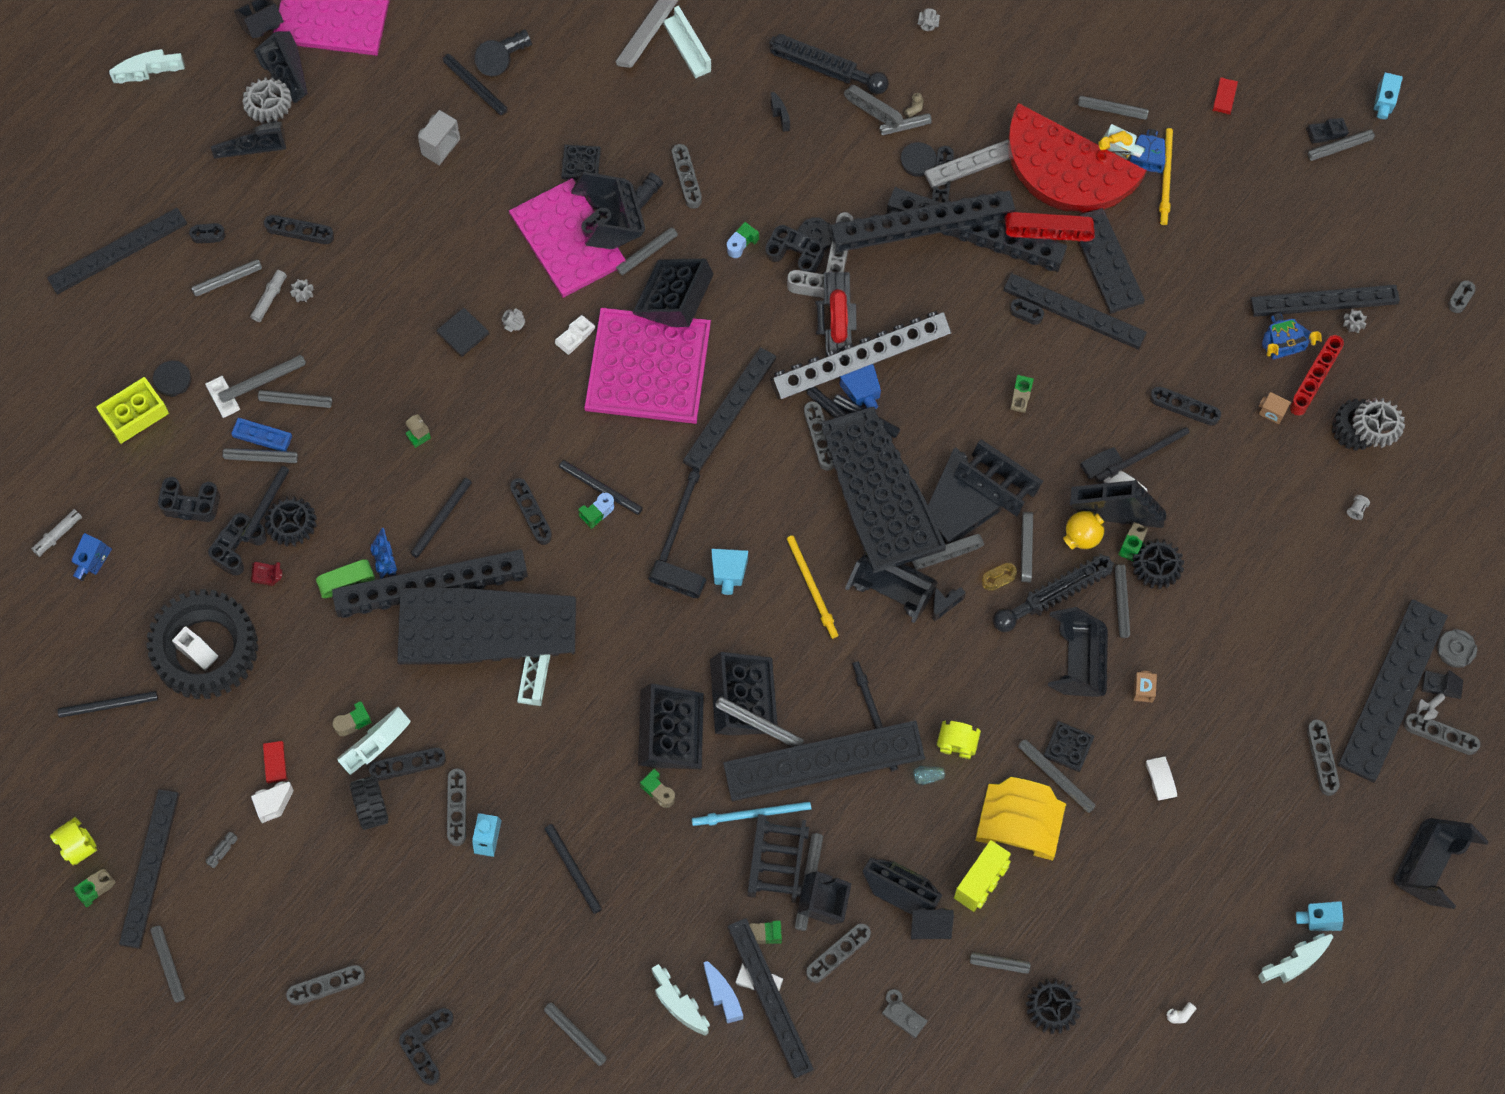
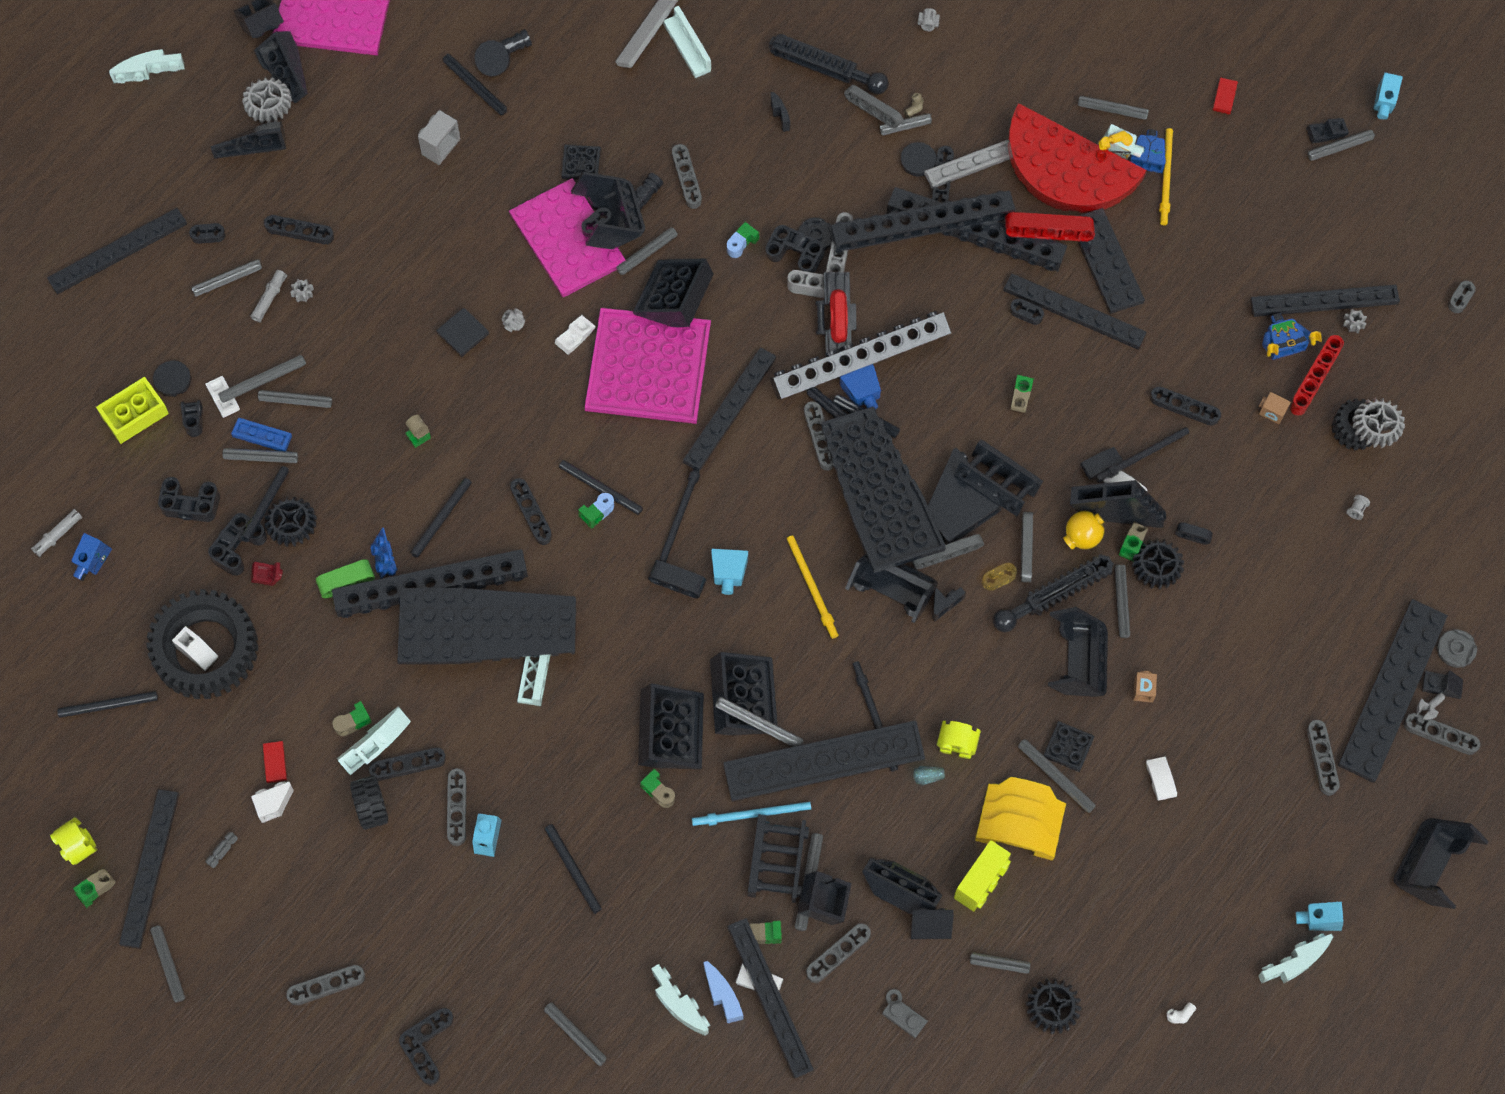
(192, 414): none -> black piece
(1194, 533): none -> black beam

